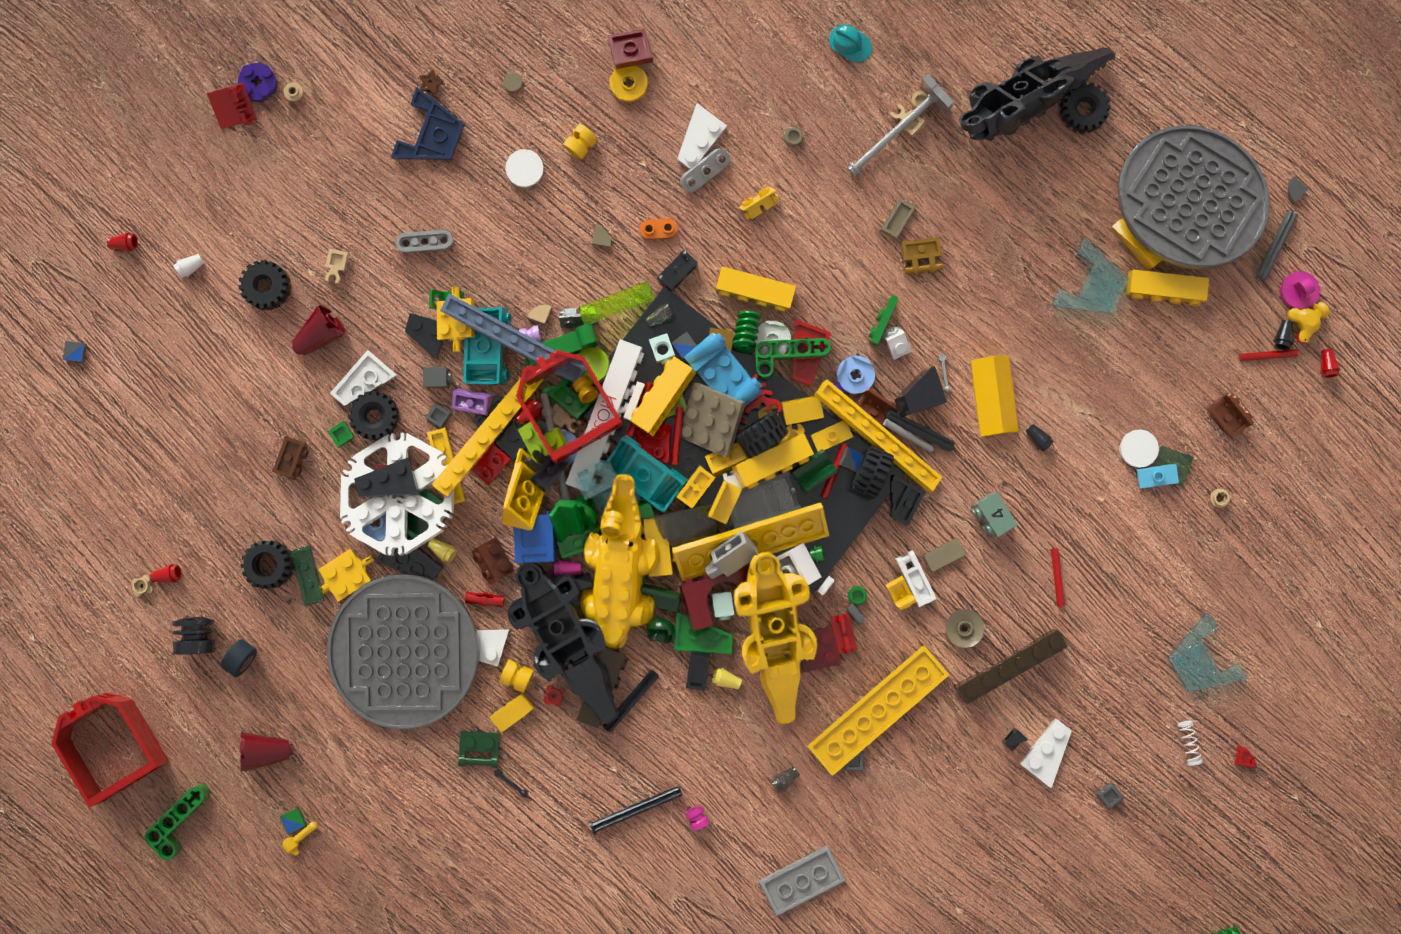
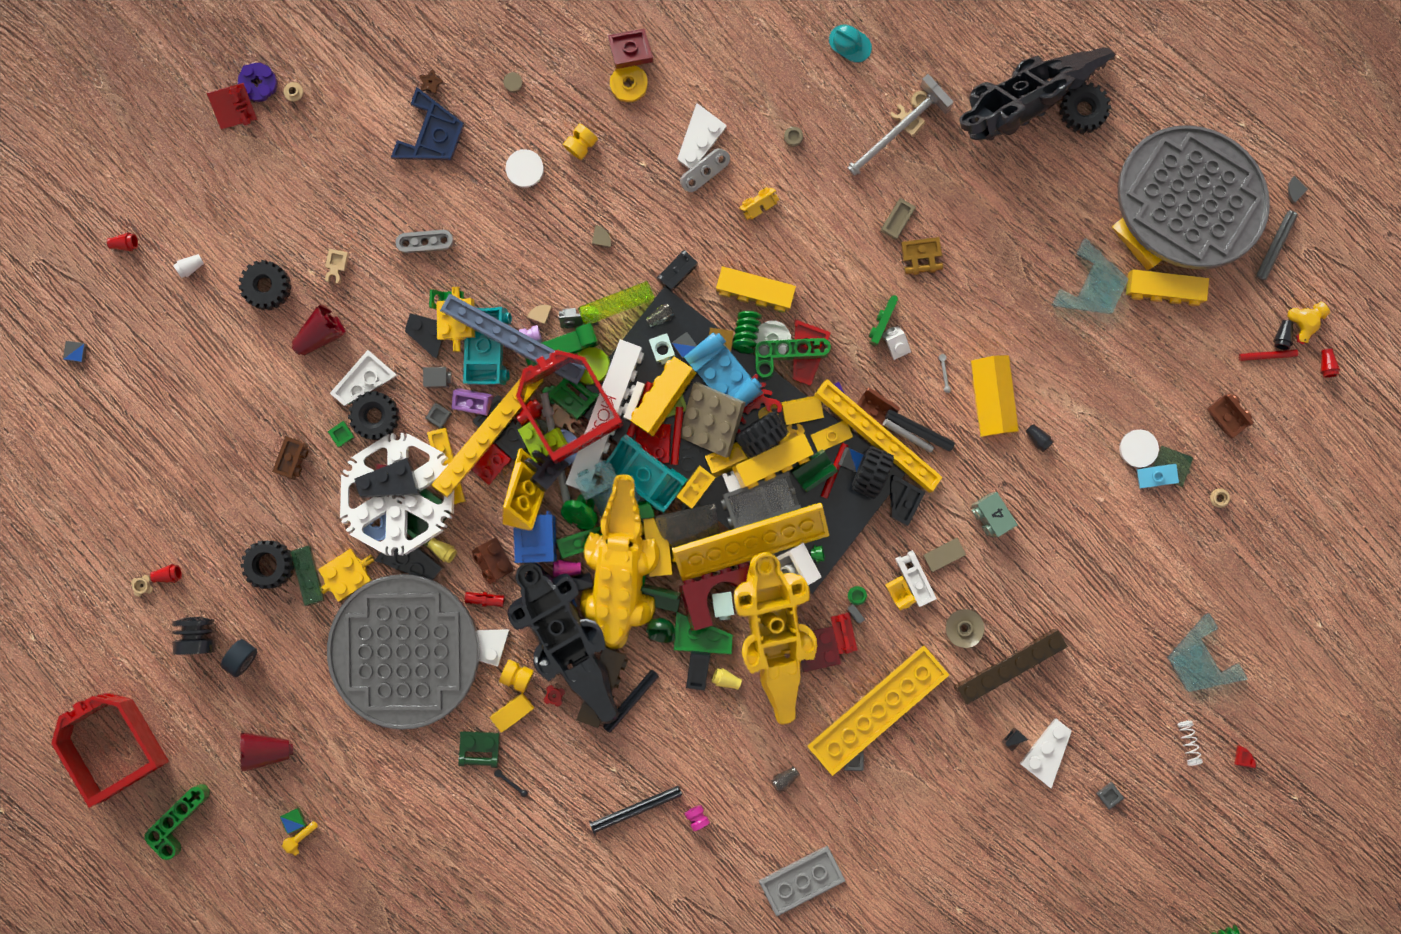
(566, 520): green panel -> none
(585, 389): yellow wheel -> none
(612, 524): yellow wheel -> none
(658, 229): orange plate -> none
(725, 502): yellow panel -> none
(731, 555): light grey hinge -> none
(825, 585): white tile -> none
(865, 370): light blue plate -> none
(921, 394): black slope -> none
(1057, 577): red bar -> none
(1299, 290): dark pink tile -> none

